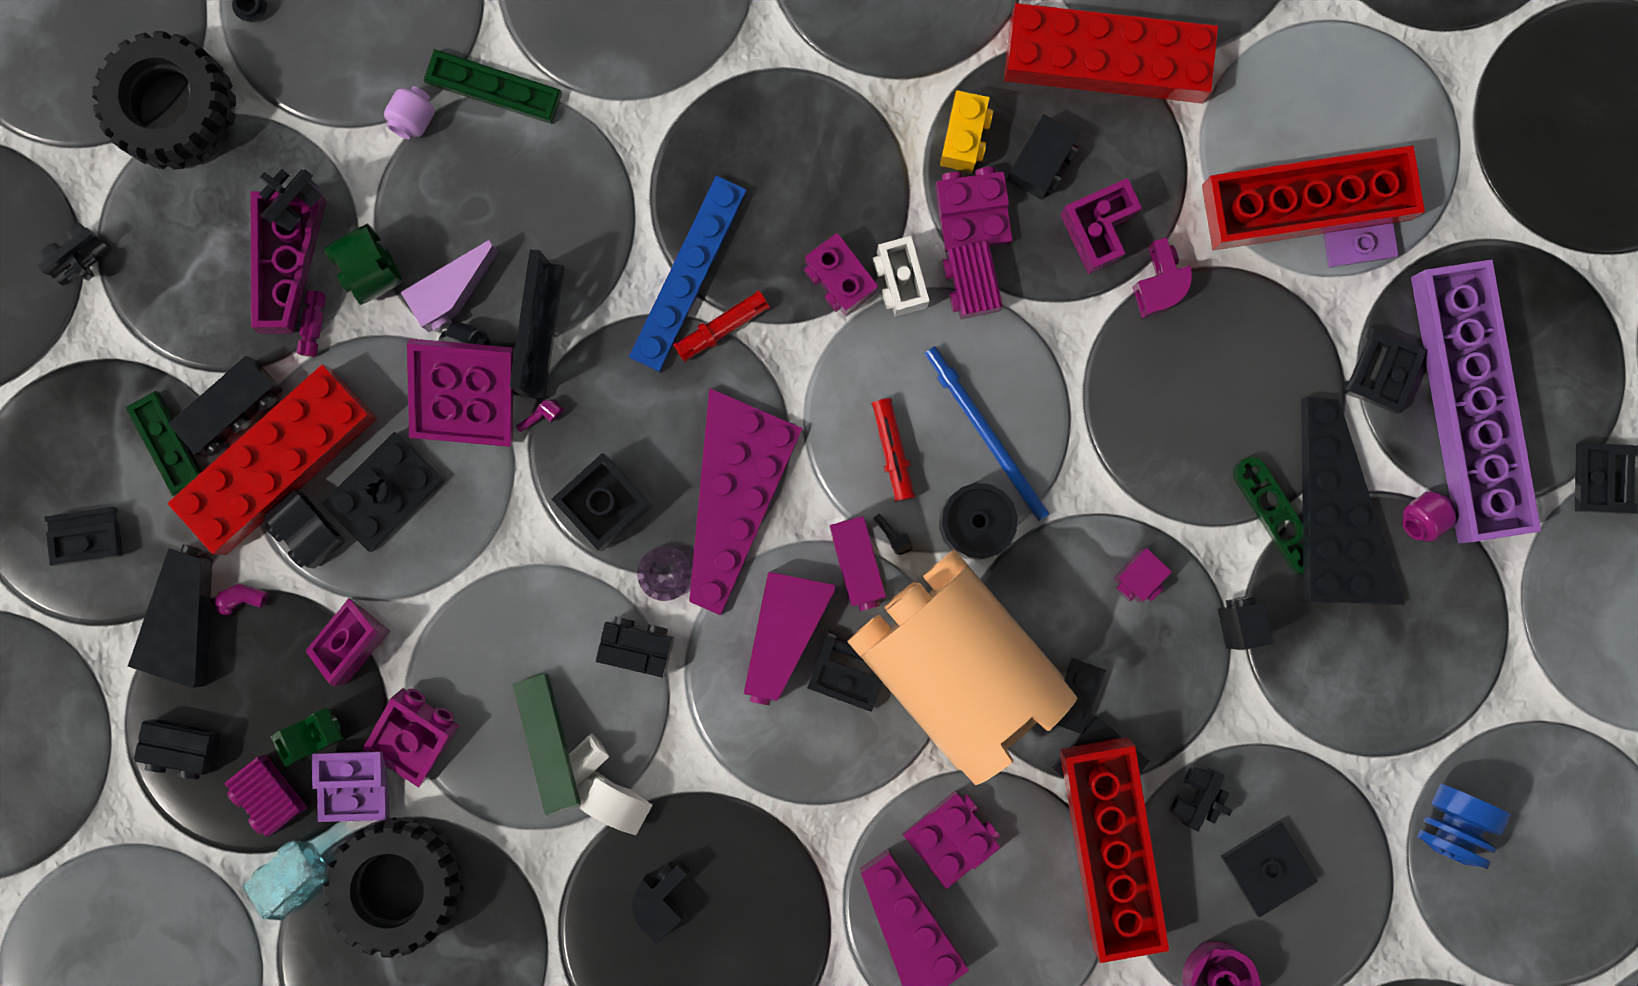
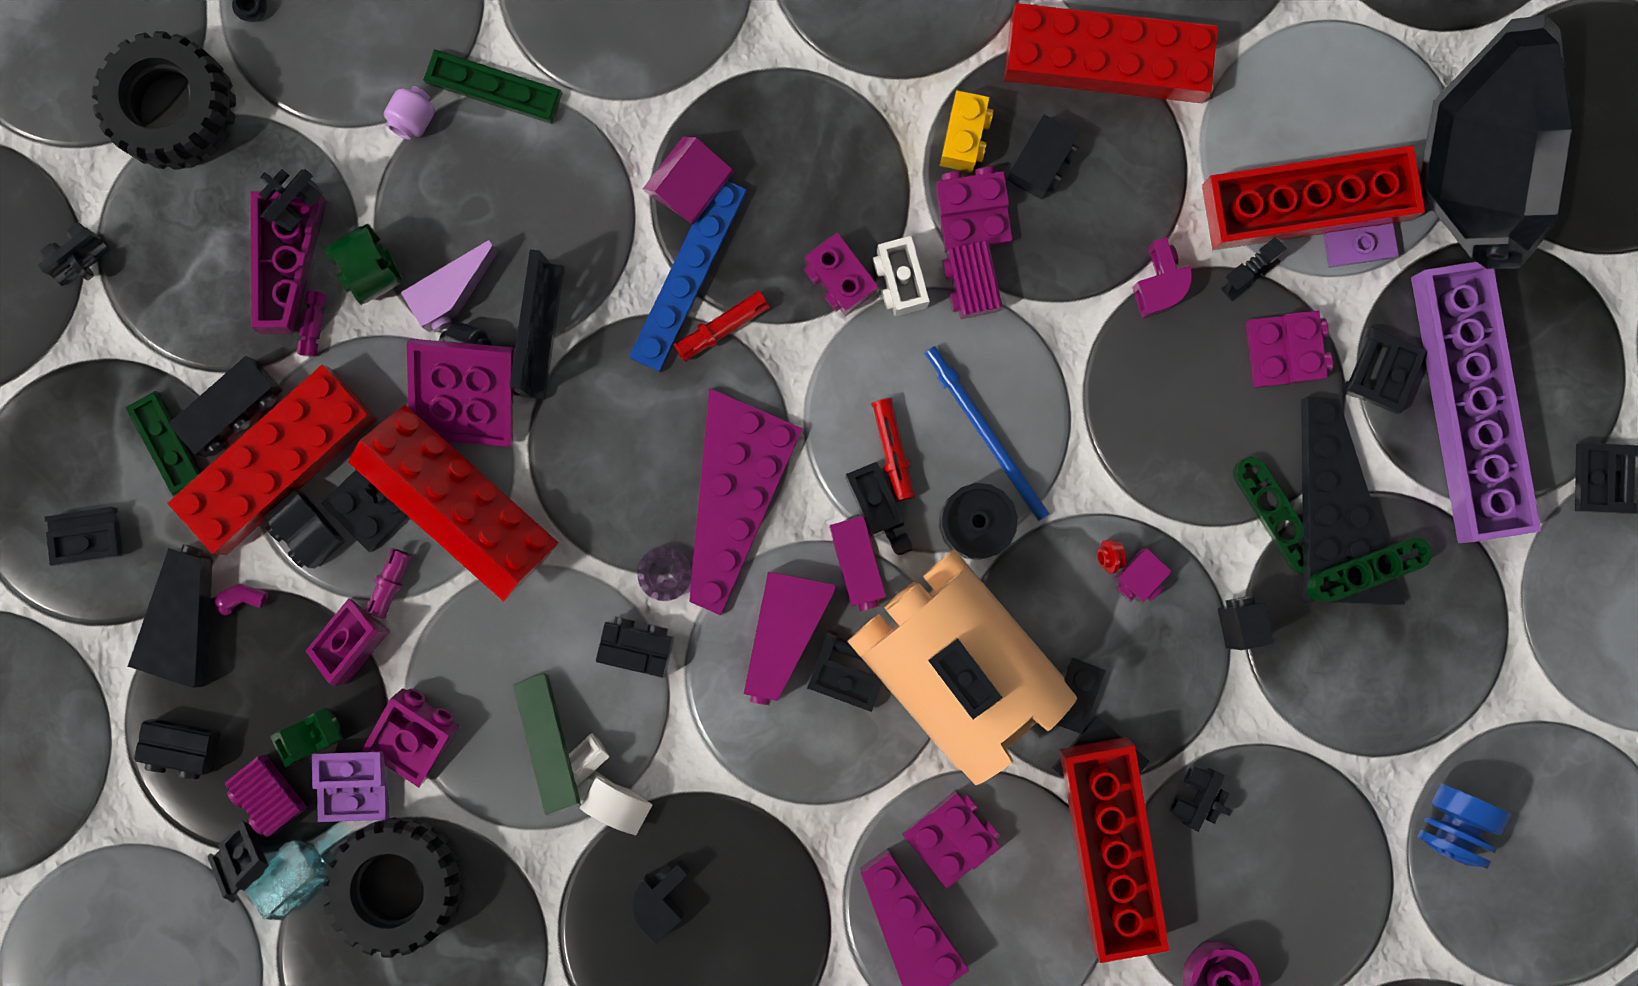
(238, 861): none -> black plate
(388, 583): none -> magenta pin
(452, 501): none -> red brick
(549, 409): magenta hand -> none
(602, 502): black brick -> none
(688, 179): none -> magenta slope
(874, 499): none -> black plate
(964, 678): none -> black plate
(1092, 223): magenta brick -> none
(1111, 556): none -> red plate
(1248, 273): none -> black piece
(1269, 869): black plate -> none
(1288, 349): none -> magenta plate
(1369, 570): none -> dark green beam
(1428, 516): magenta head -> none
(1502, 145): none -> black panel

